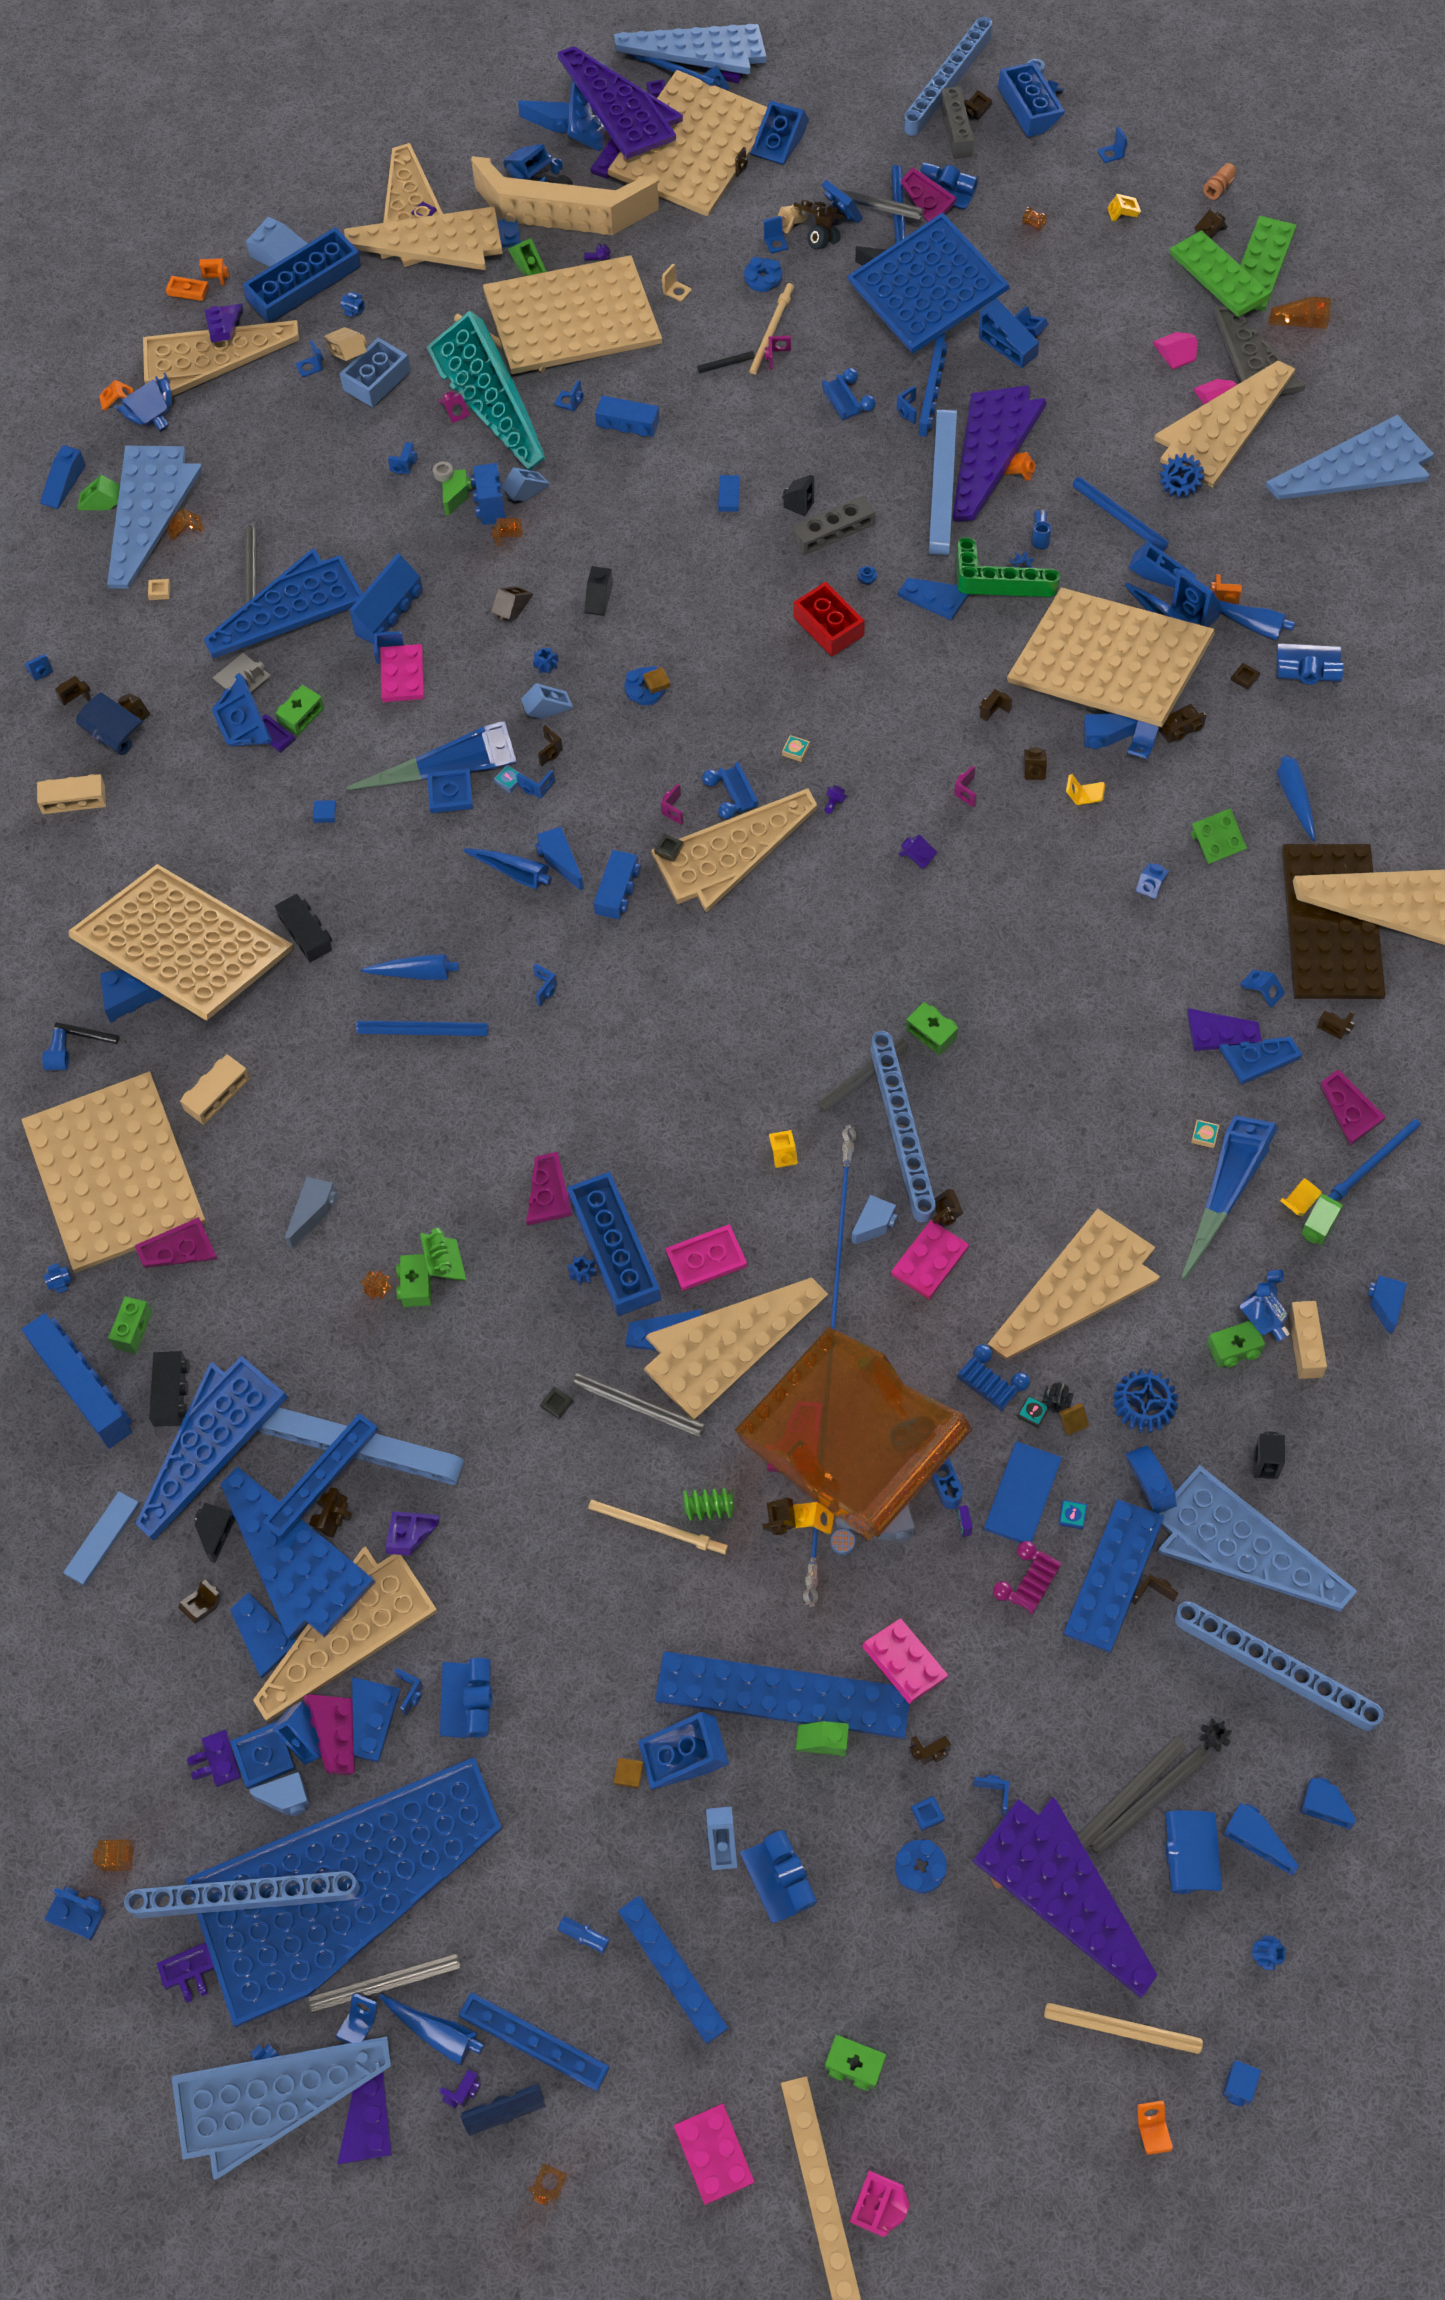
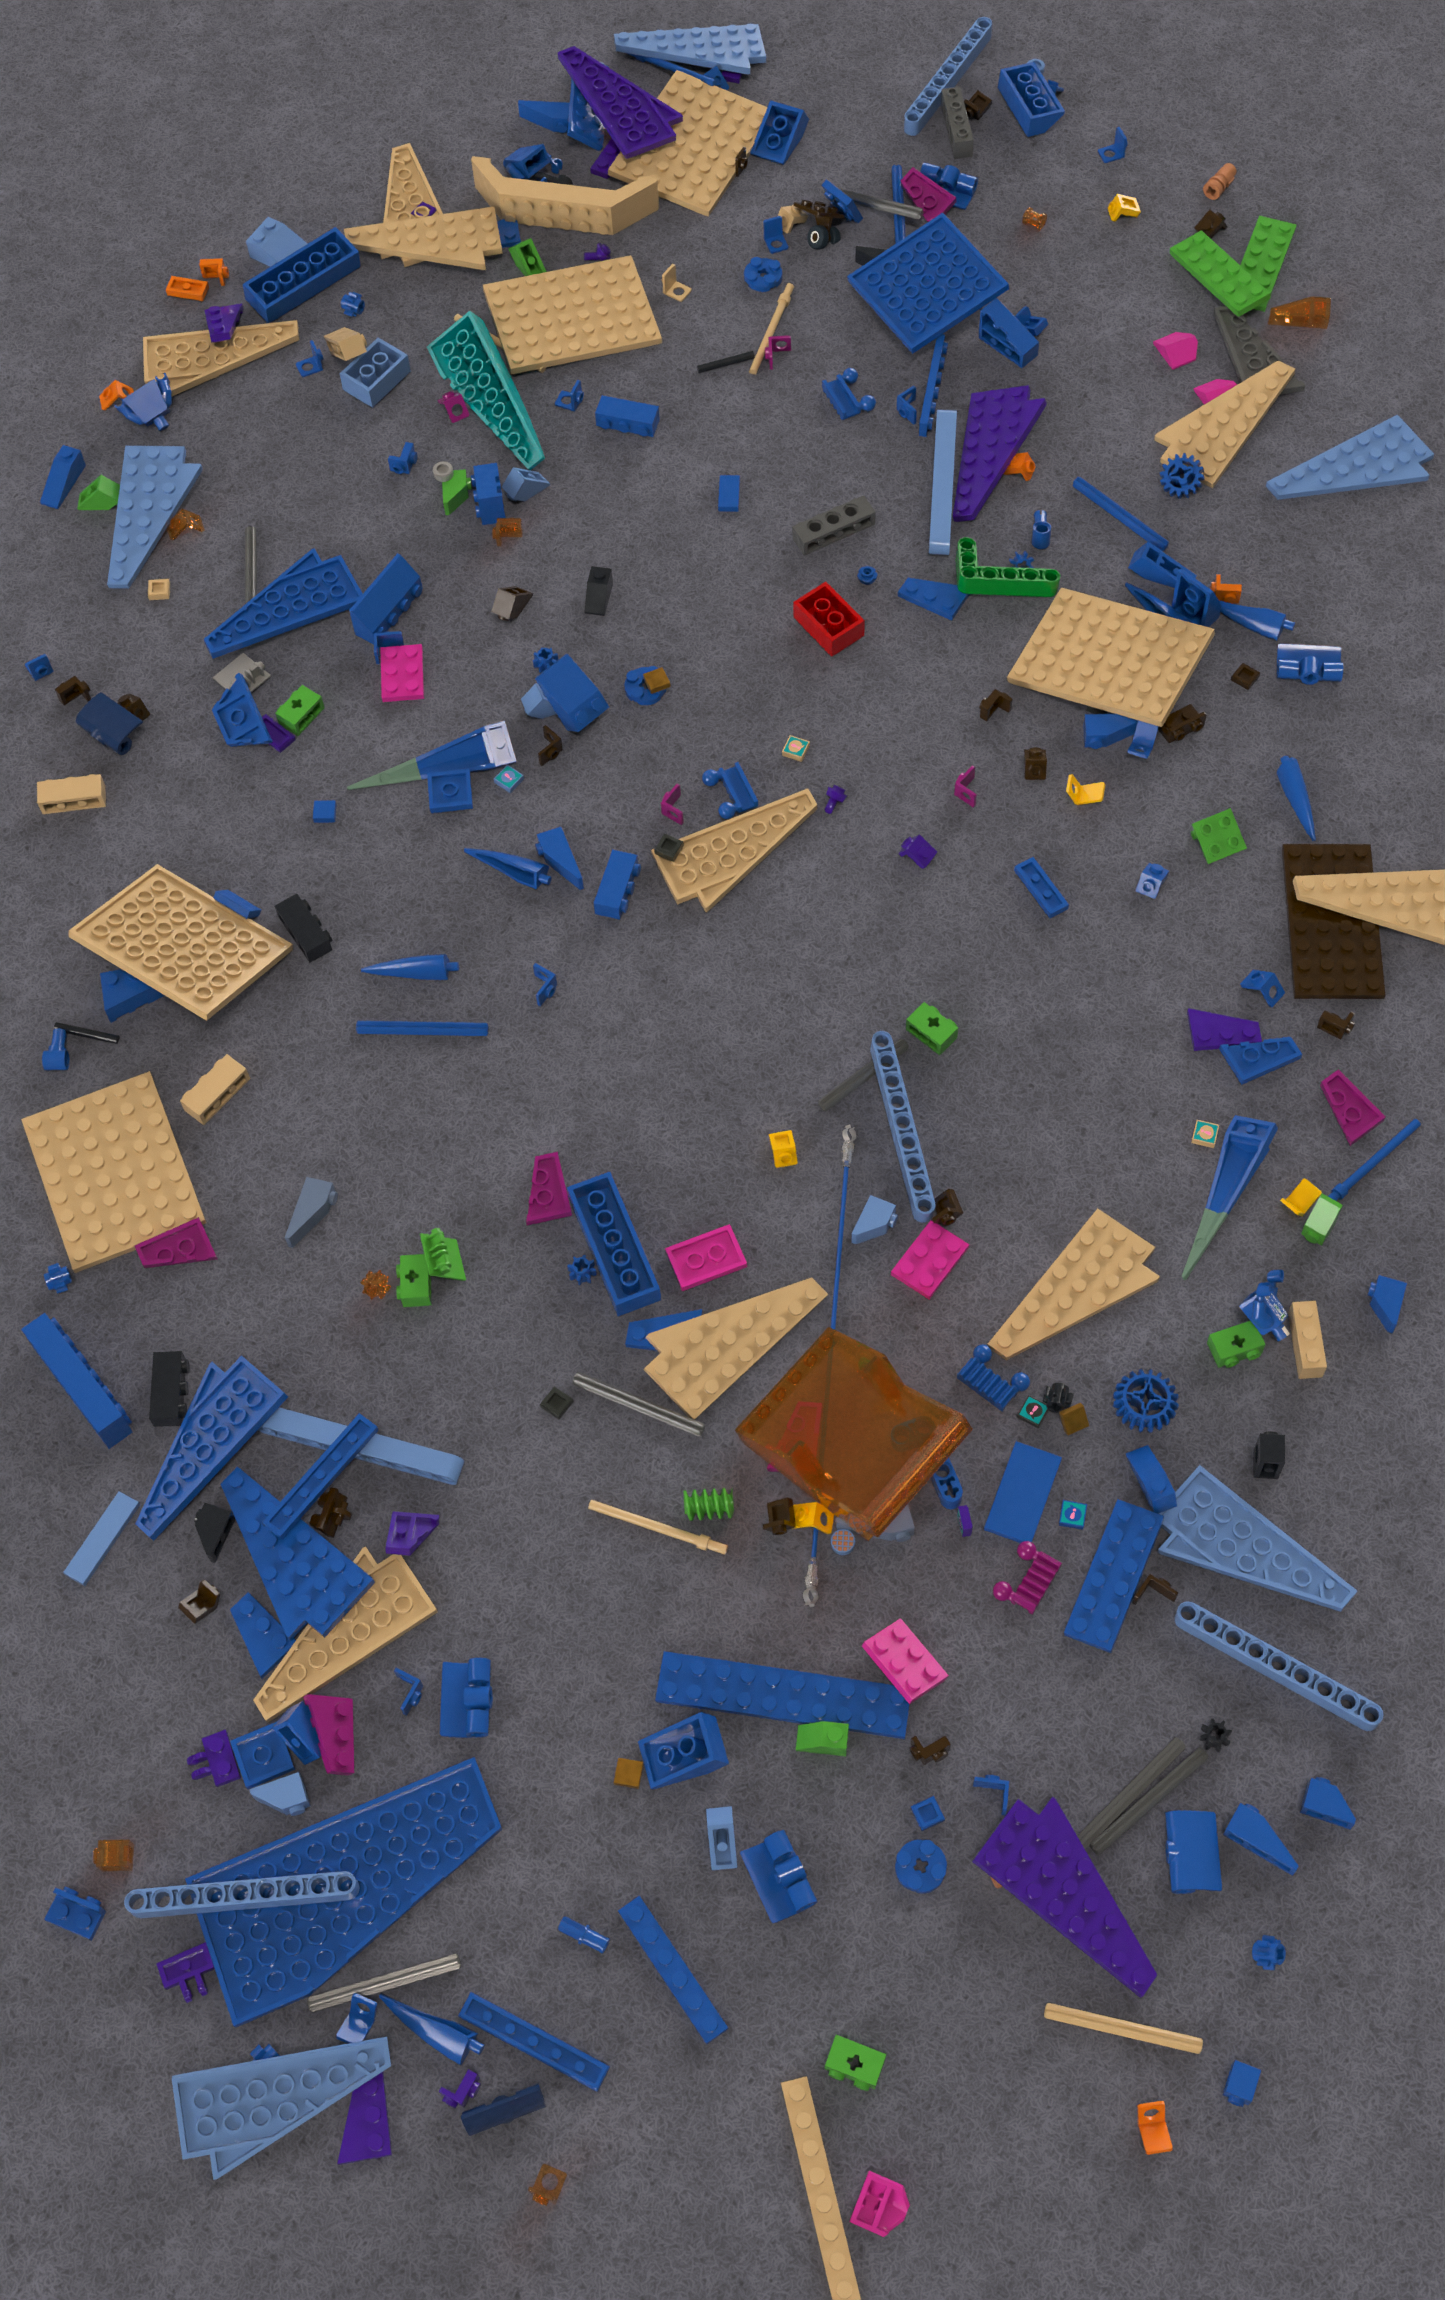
(130, 1325): bright green brick -> none
(237, 904): none -> blue tile
(372, 1717): blue wing -> none
(531, 787): blue bracket -> none
(571, 694): none -> blue slope
(655, 87): dark purple tile -> none
(714, 2154): dark pink plate -> none
(799, 495): black slope -> none
(1041, 887): none -> blue plate

